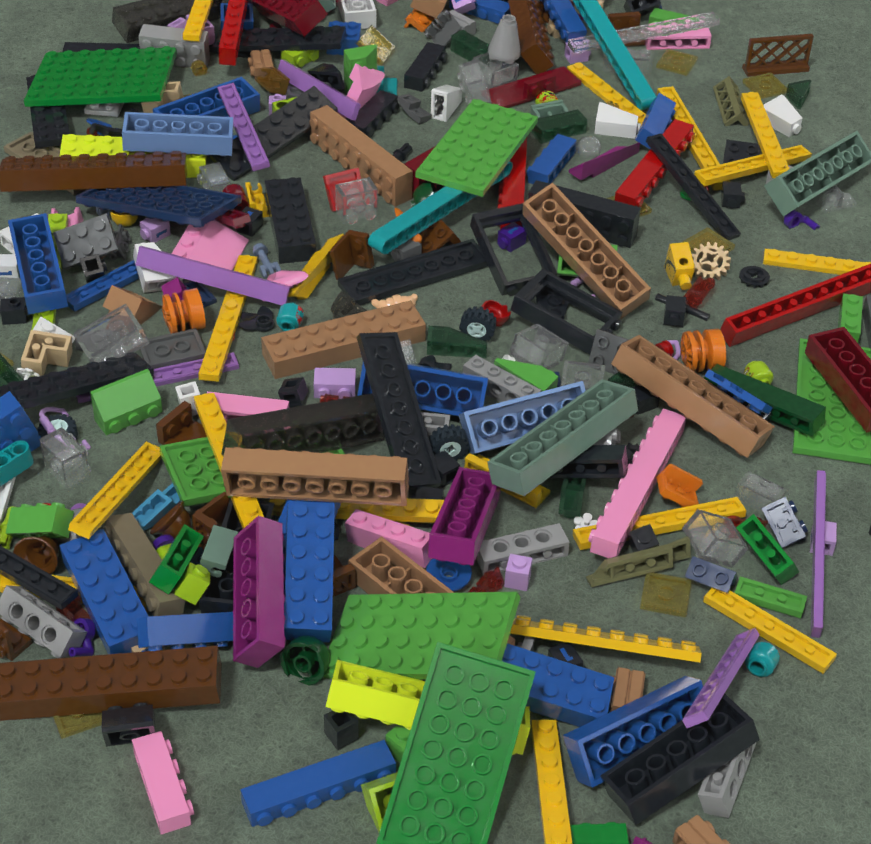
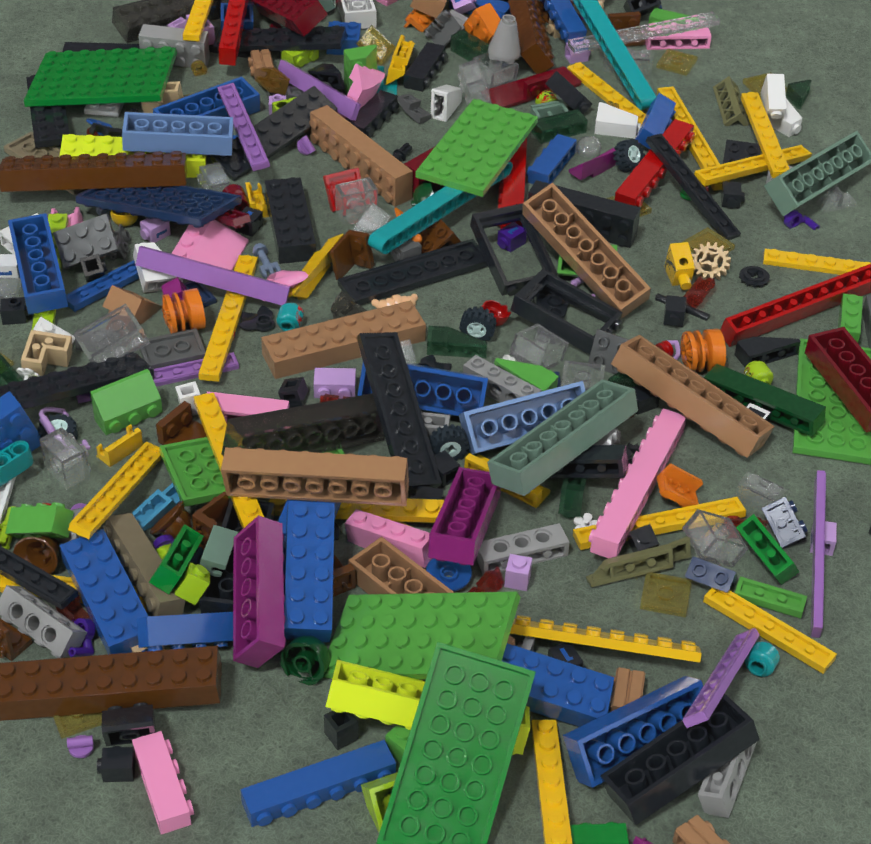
(80, 746): none -> medium lavender plate
(117, 764): none -> black brick
(121, 447): none -> yellow hinge
(305, 146): none -> medium lavender plate
(371, 220): none -> clear slope
(399, 59): none -> yellow wedge
(483, 22): none -> orange brick
(568, 93): none -> black slope
(628, 154): none -> black wheel
(739, 393): blue wing -> none
(765, 349): none -> black slope
(774, 96): none -> white slope
(777, 66): reddish brown fence -> none

